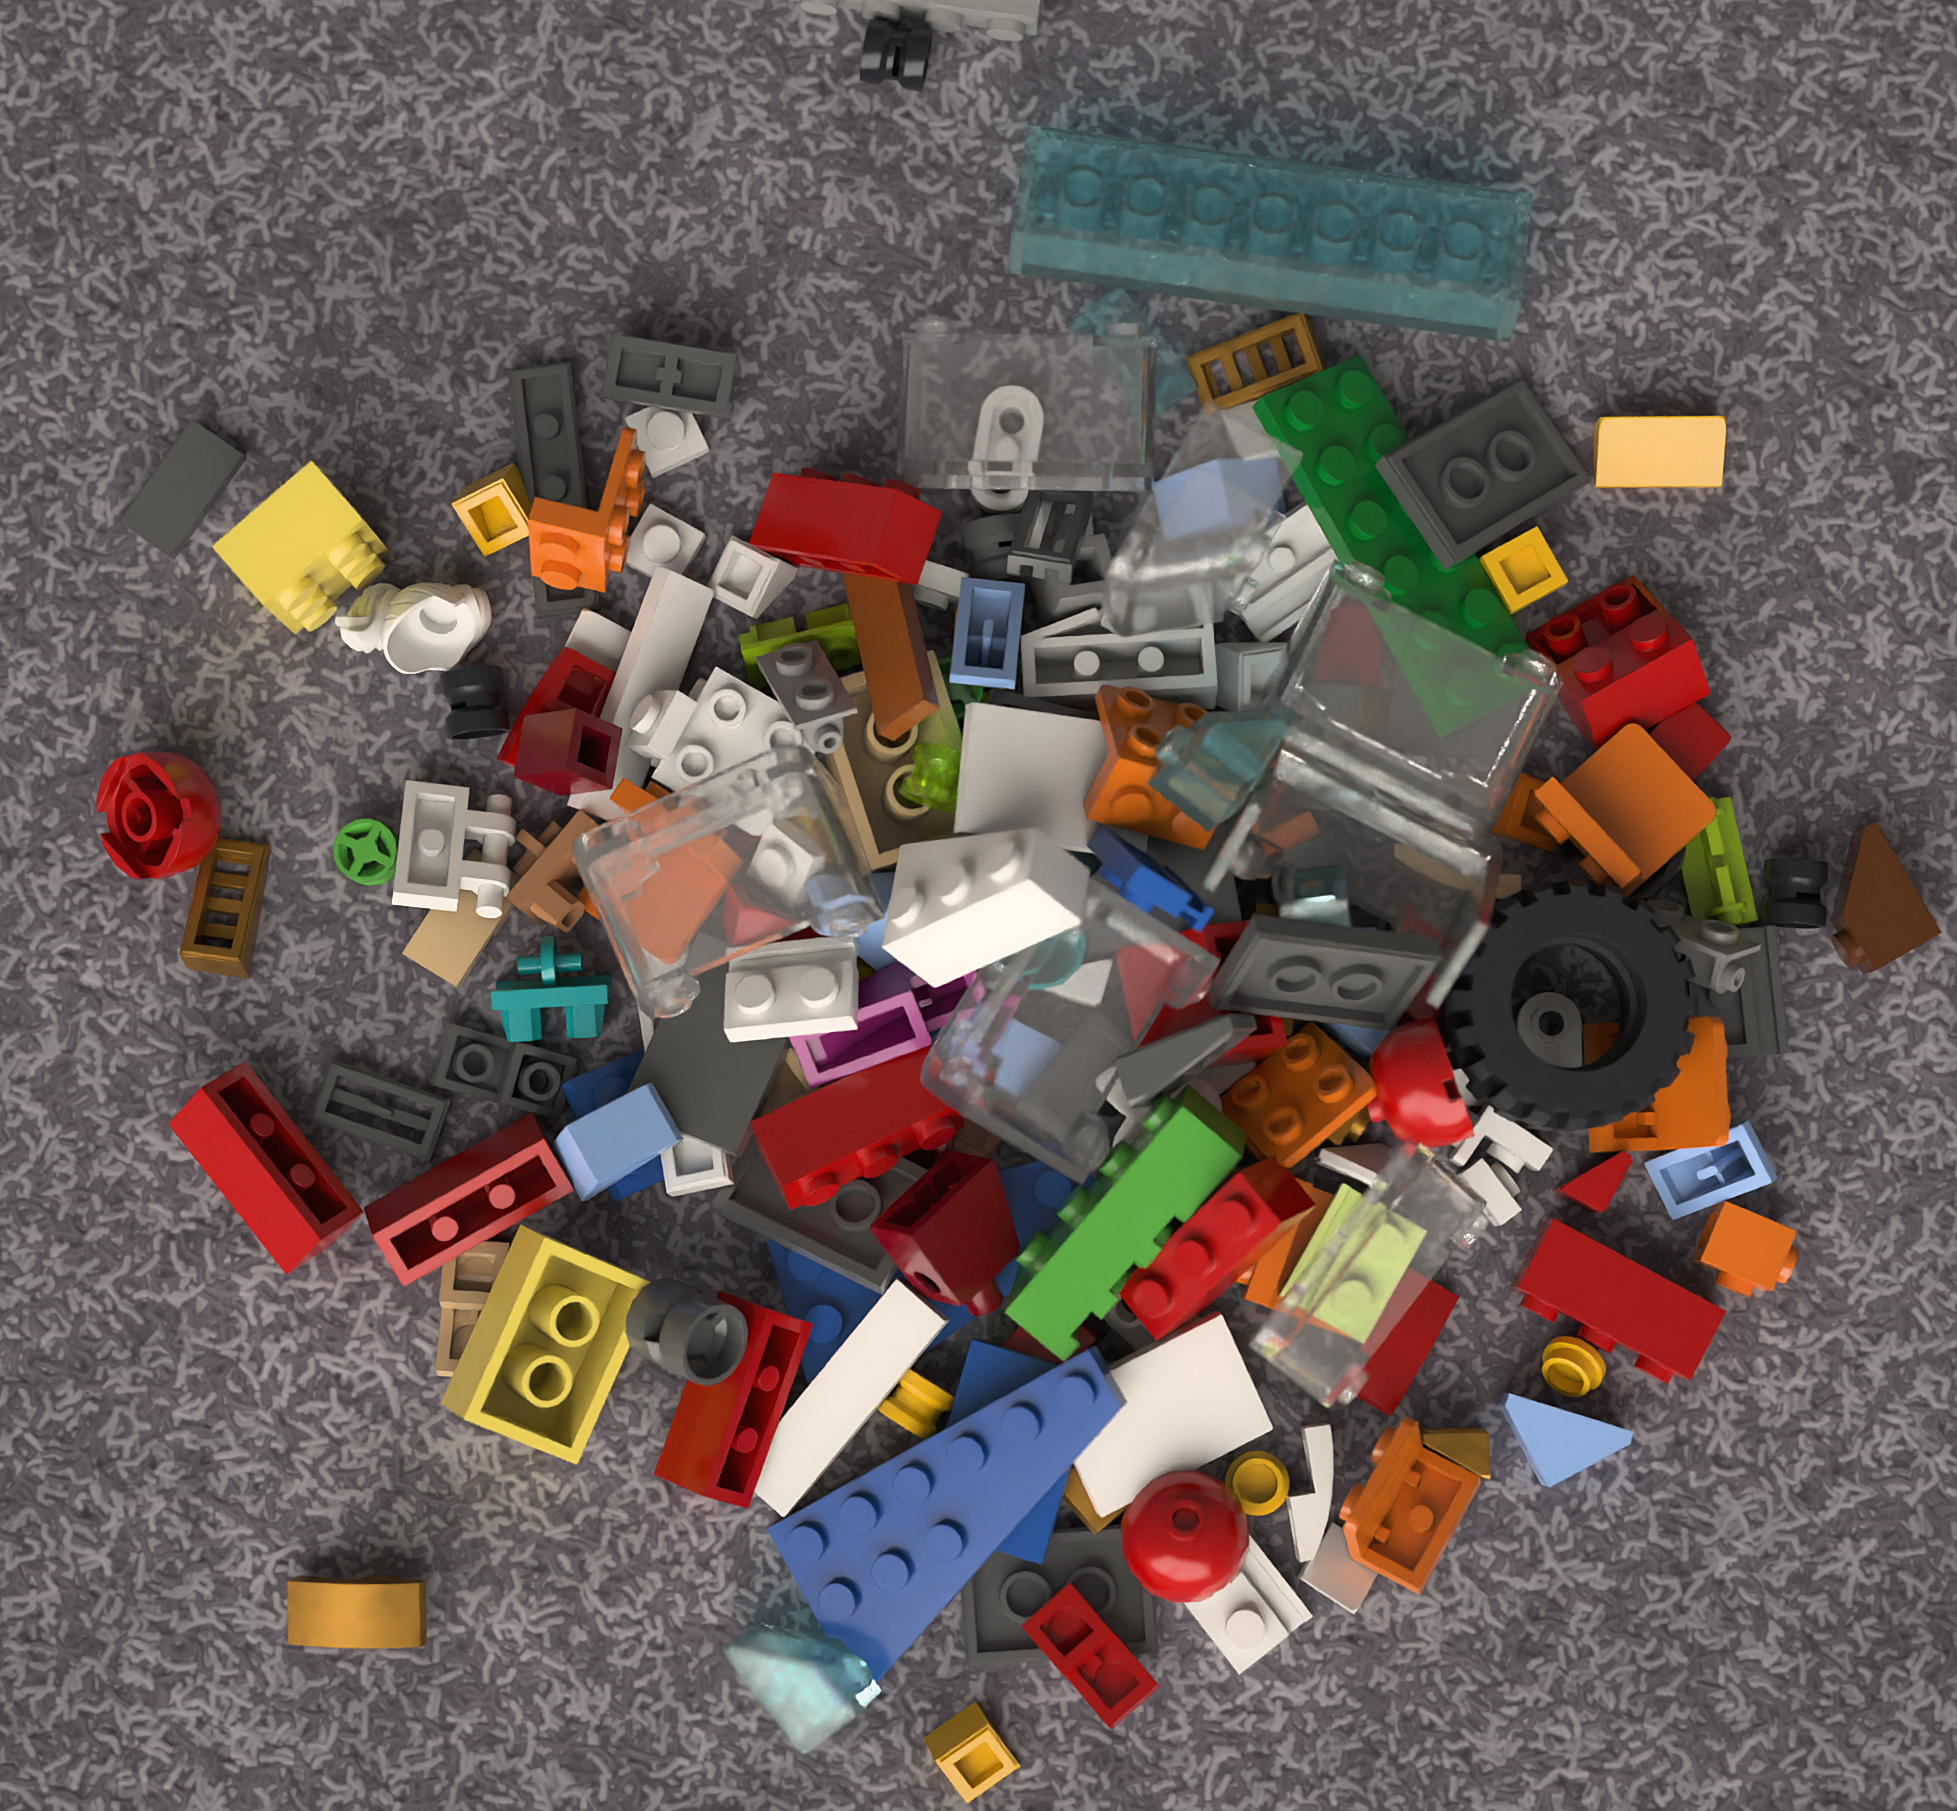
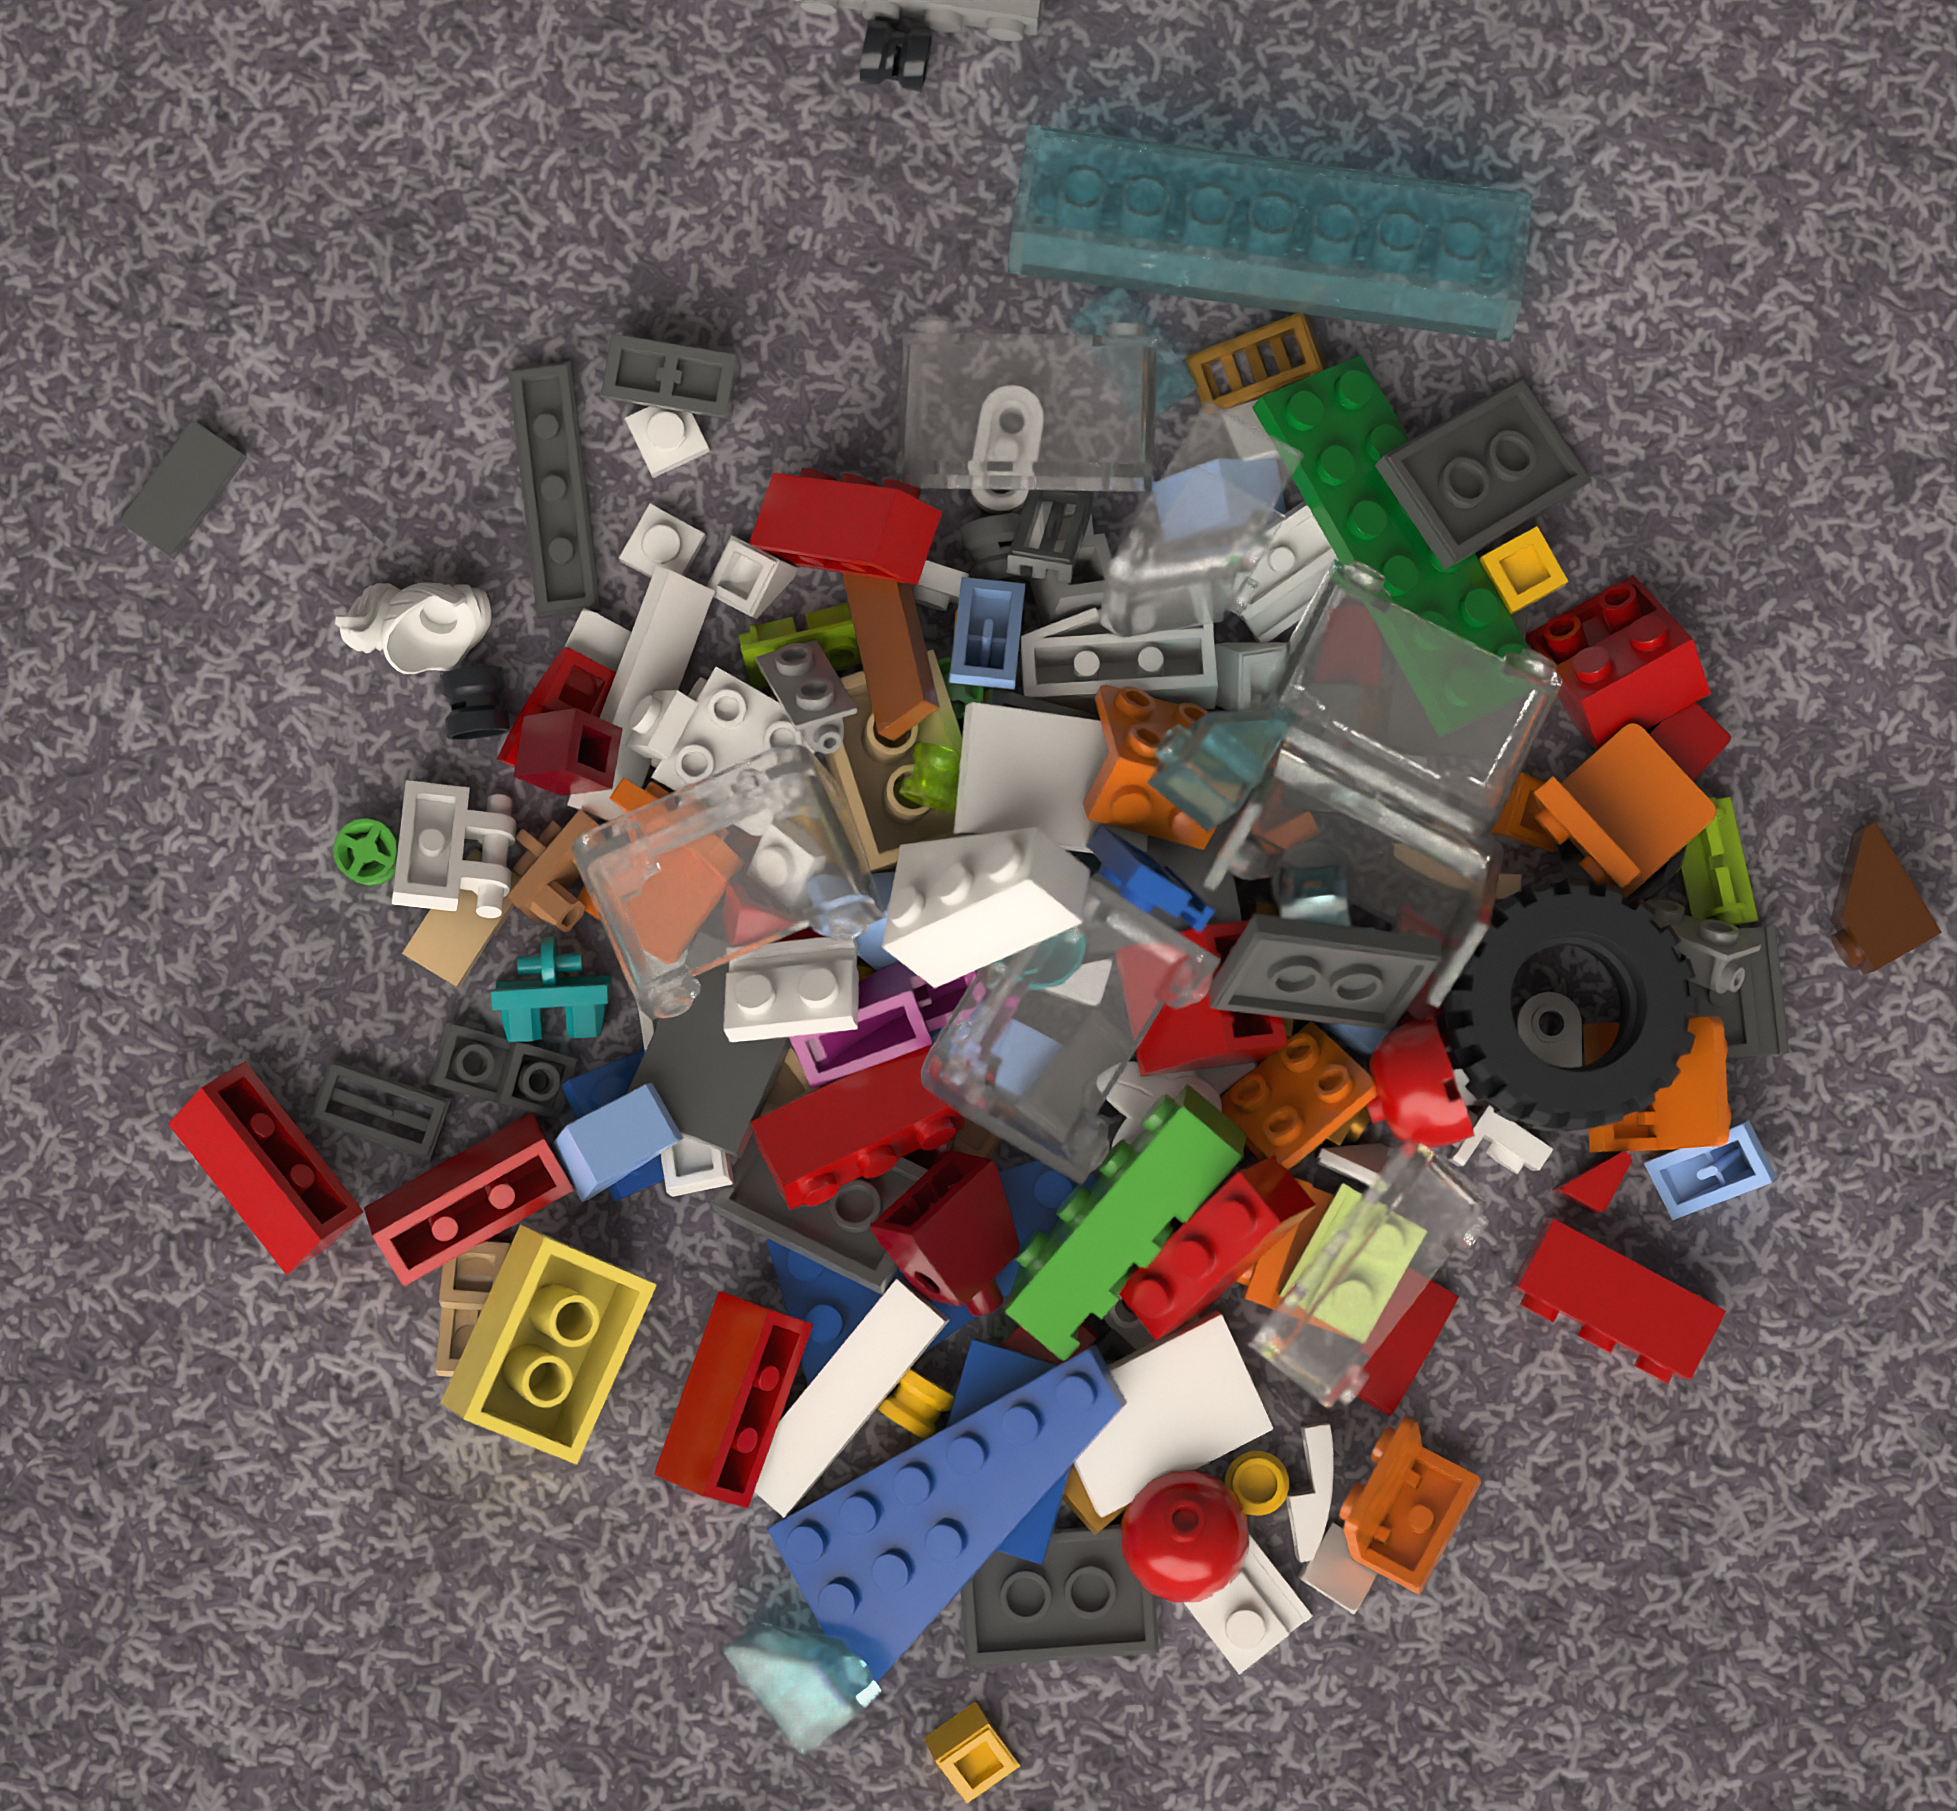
(158, 814): red cylinder -> none
(239, 958): pearl gold slope -> none
(303, 550): light yellow brick -> none
(356, 1612): pearl gold slope -> none
(495, 509): yellow slope -> none
(583, 545): orange bracket -> none
(686, 1331): dark grey wheel -> none
(1090, 1656): red slope -> none
(1178, 1058): dark grey slope -> none
(1462, 1445): pearl gold slope -> none
(1495, 1187): white plate -> none
(1559, 1440): light blue slope -> none
(1572, 1366): yellow plate -> none
(1659, 451): yellow slope -> none
(1745, 1249): orange brick -> none
(1795, 893): black wheel -> none

